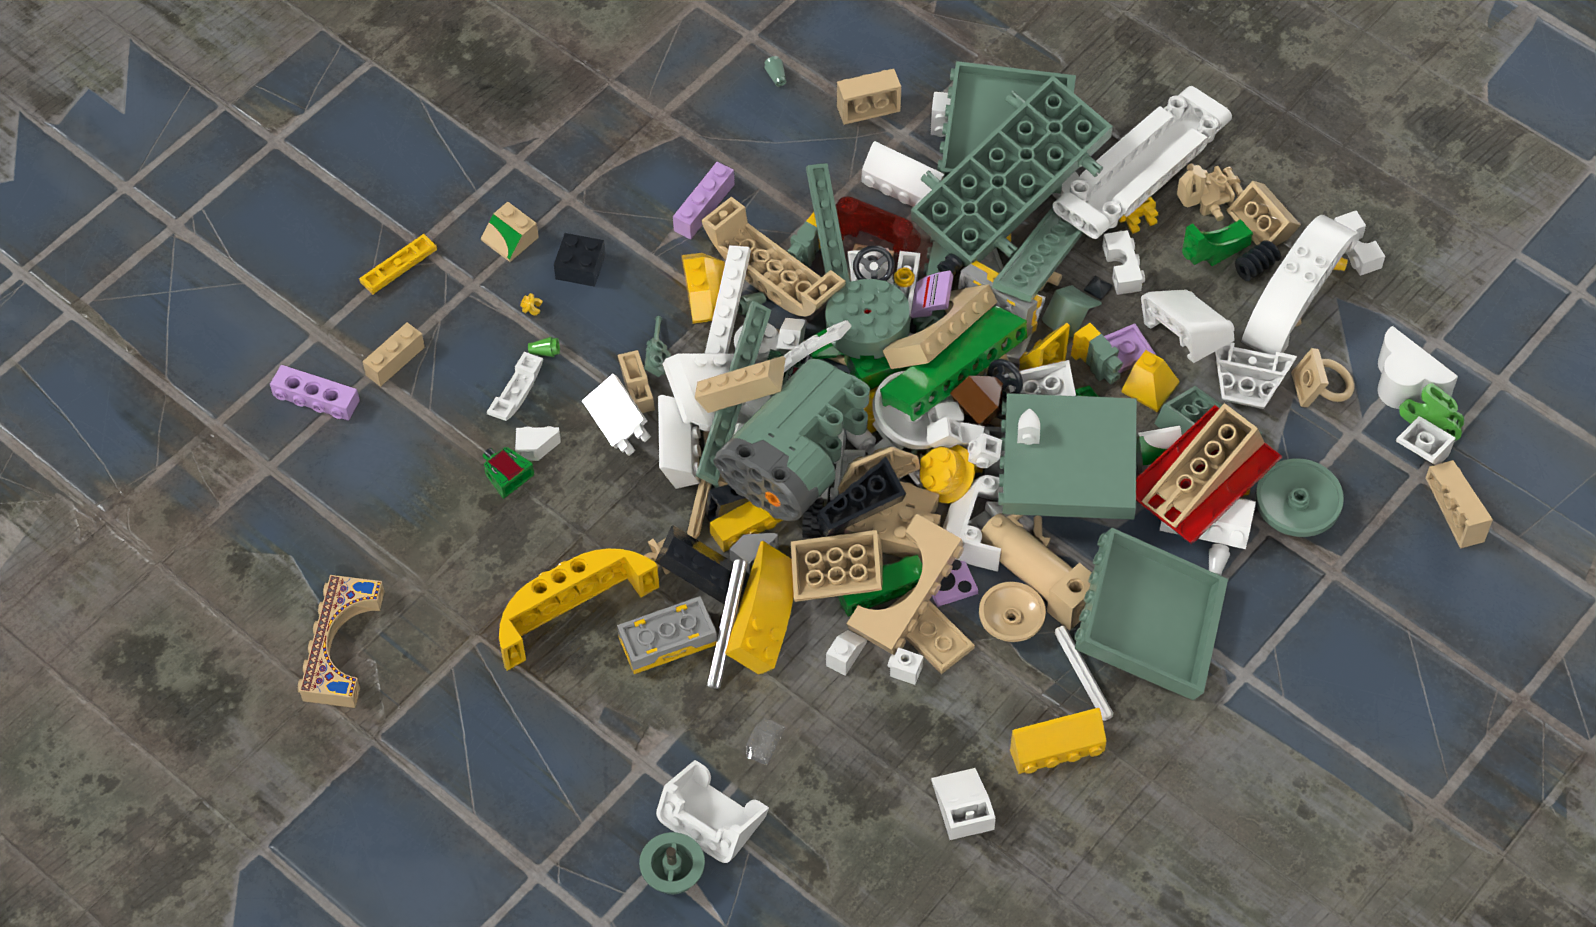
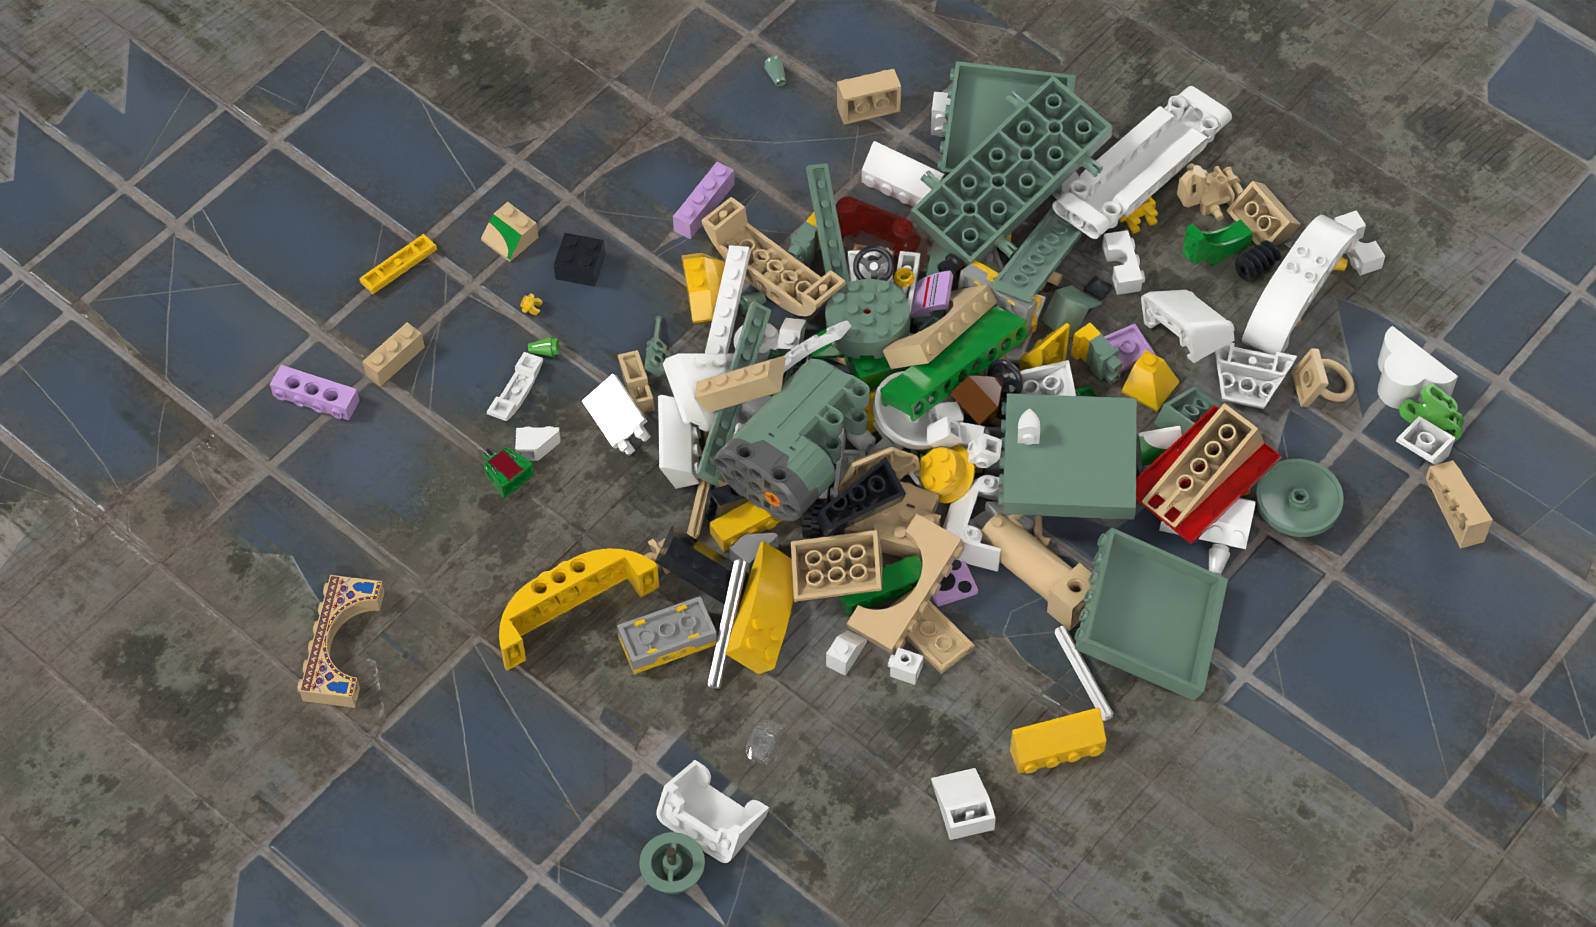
(1016, 602): tan dish -> none

